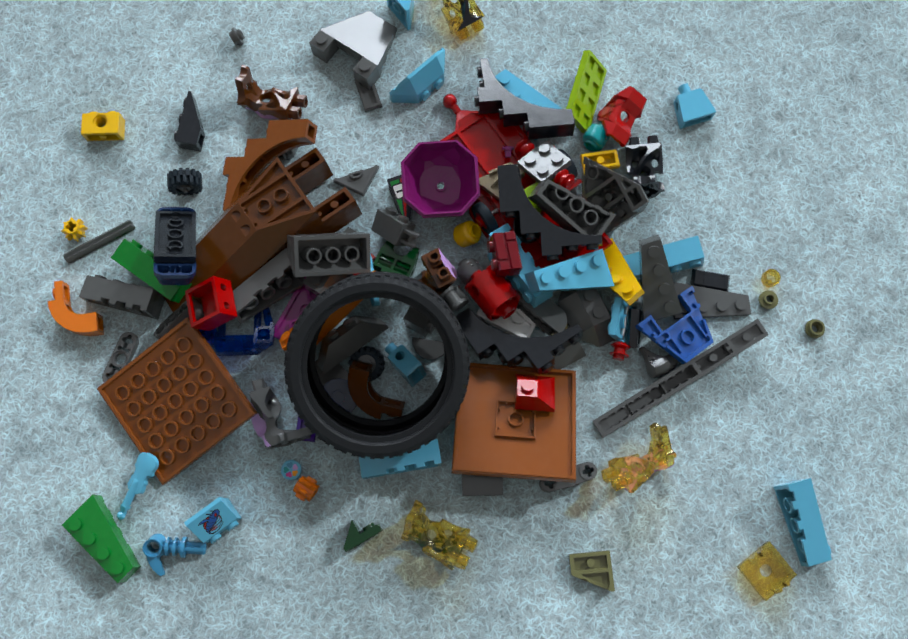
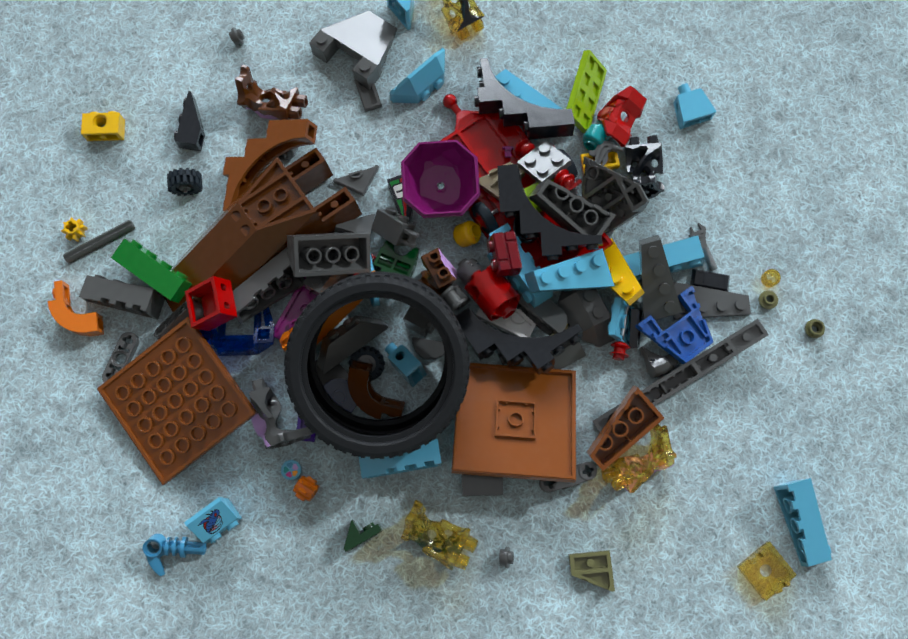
(100, 536): green wedge -> none
(144, 469): medium azure piece -> none
(175, 245): black piece -> none
(361, 224): none -> dark grey tile
(506, 557): none -> dark grey plate
(535, 393): red slope -> none
(602, 151): none -> dark grey piece
(625, 427): none -> dark orange wedge
(707, 254): none -> dark grey piece

